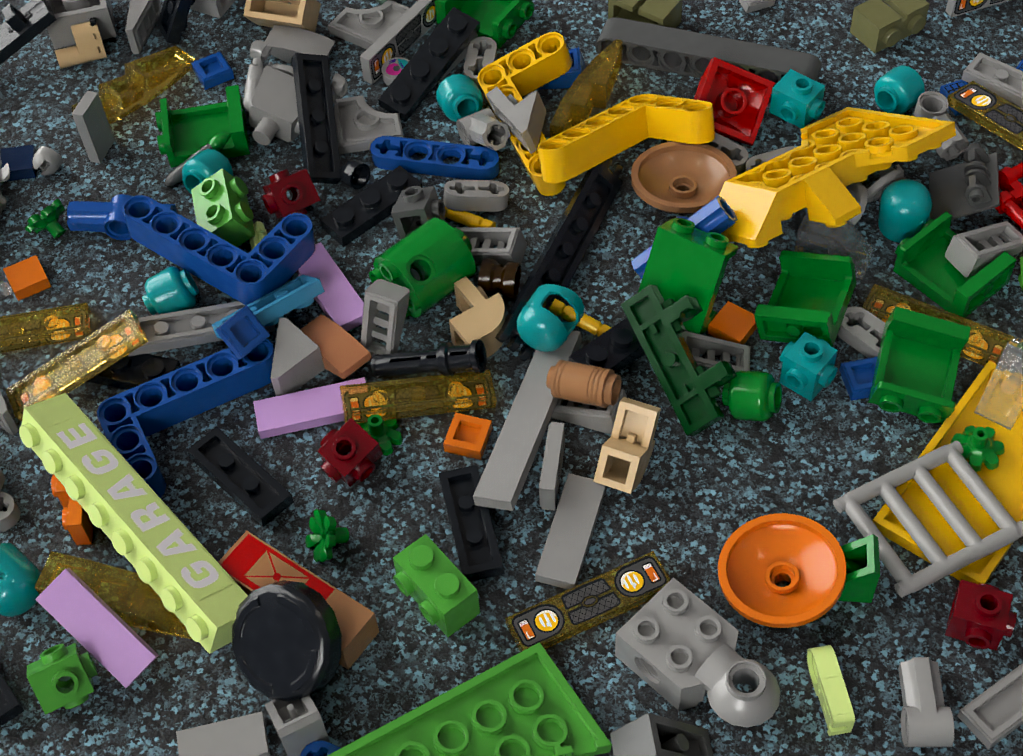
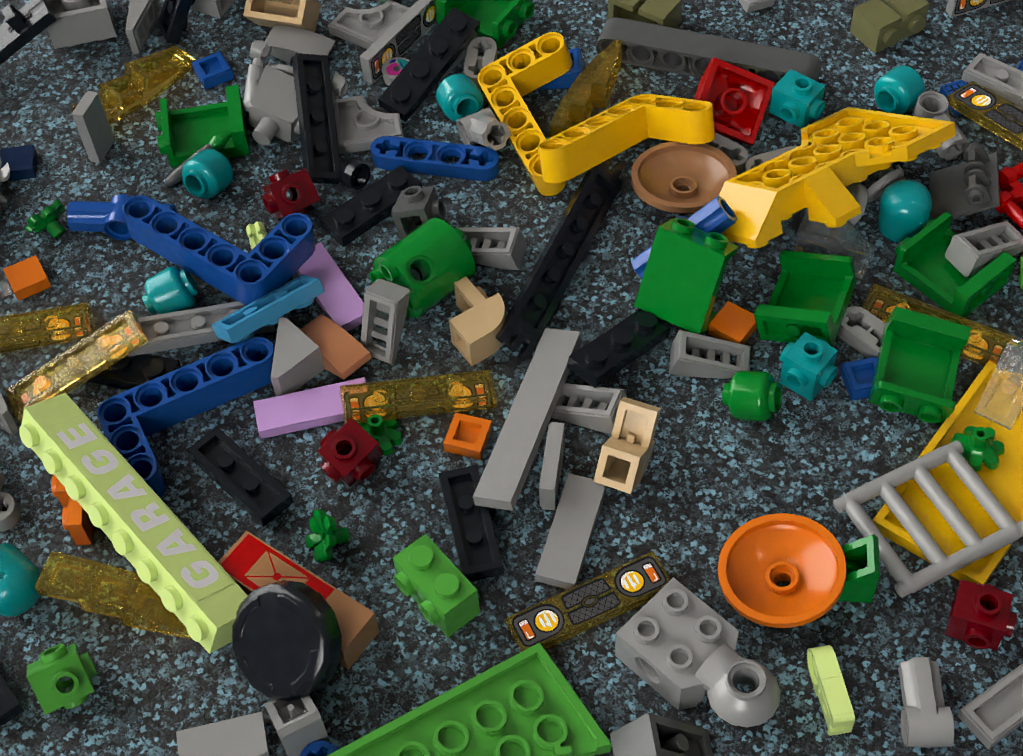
(47, 160): light grey hinge -> none
(87, 48): tan piece -> none
(97, 627): lavender tile -> none
(224, 207): bright green brick -> none
(242, 332): blue tile -> none
(445, 359): black pin -> none
(468, 219): yellow wheel -> none
(476, 195): light grey beam -> none
(496, 277): dark brown wheel -> none
(523, 118): light grey slope -> none
(541, 327): teal helmet -> none
(584, 383): medium nougat head -> none
(586, 323): yellow wheel -> none
(686, 384): dark green hinge -> none

